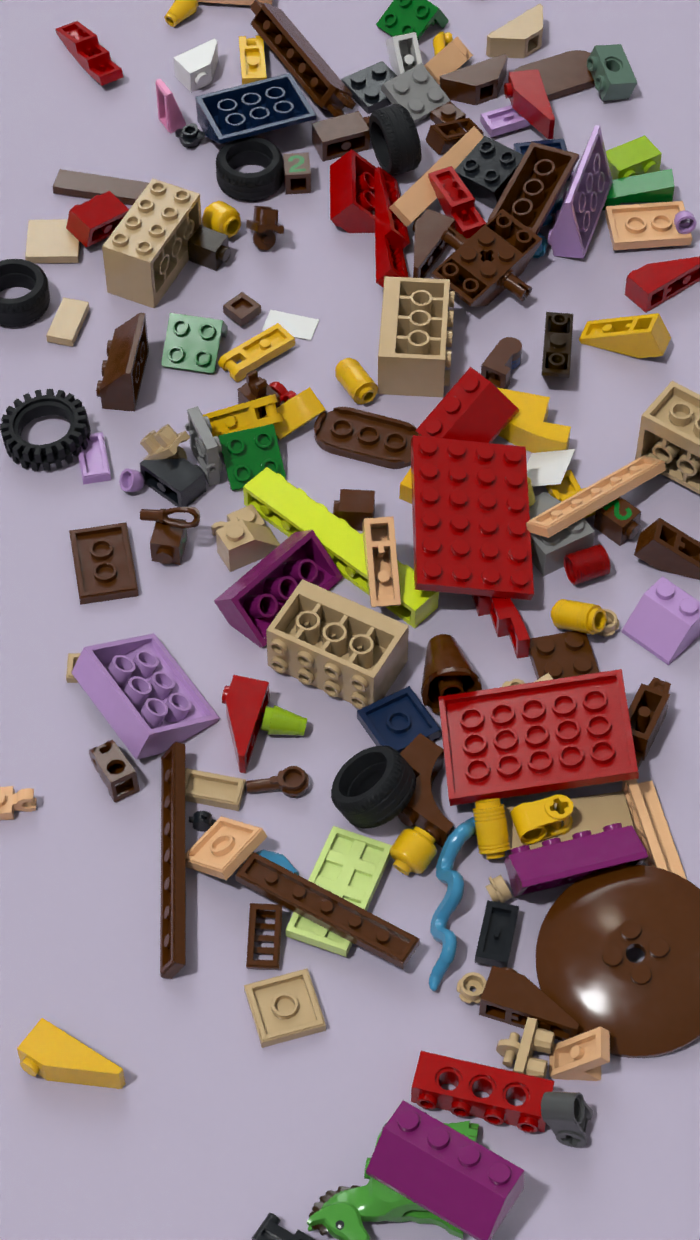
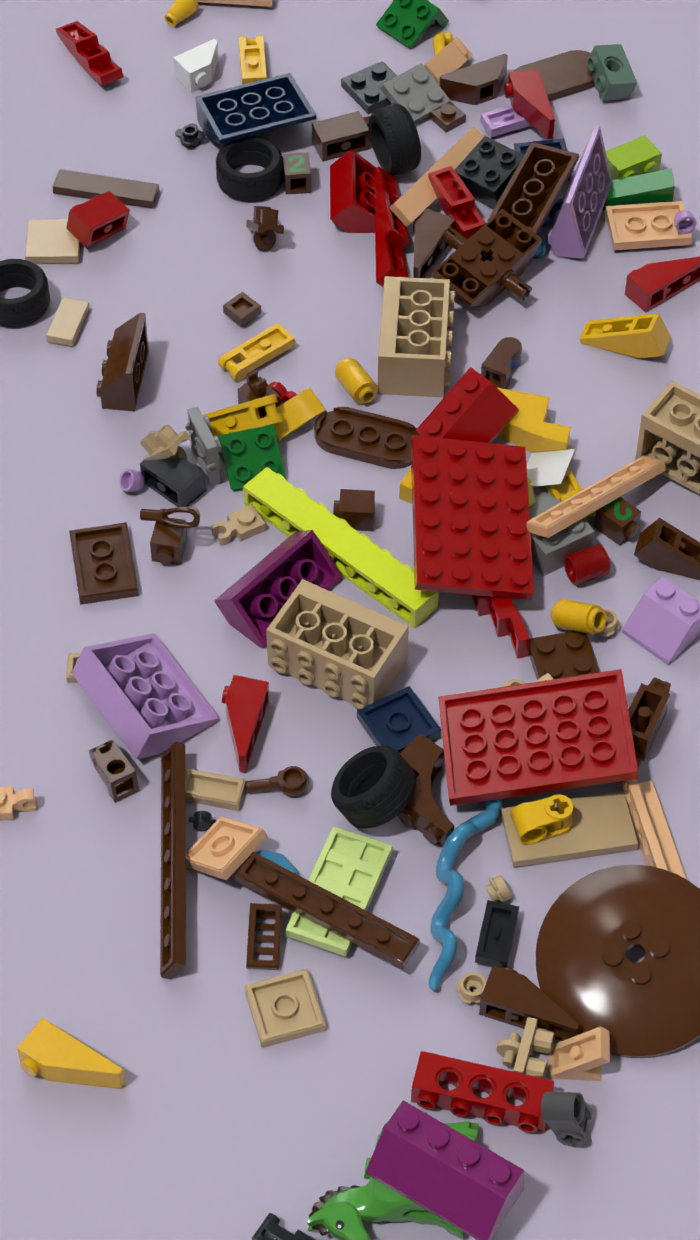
(40, 406): black tyre -> none
(94, 460): lavender tile -> none
(151, 243): tan brick -> none
(168, 109): bright pink slope -> none
(193, 343): bracket -> none
(208, 248): dark brown brick -> none
(222, 218): yellow head -> none
(244, 543): tan slope -> none
(282, 722): lime cone -> none
(296, 325): white sticker -> none
(301, 59): reddish brown hinge -> none
(381, 561): light nougat slope -> none
(403, 52): white slope -> none
(413, 851): yellow head -> none
(445, 135): reddish brown slope -> none
(446, 671): reddish brown cone -> none
(491, 828): yellow head -> none
(519, 36): tan slope -> none
(557, 345): dark brown slope -> none
(569, 861): magenta slope -> none

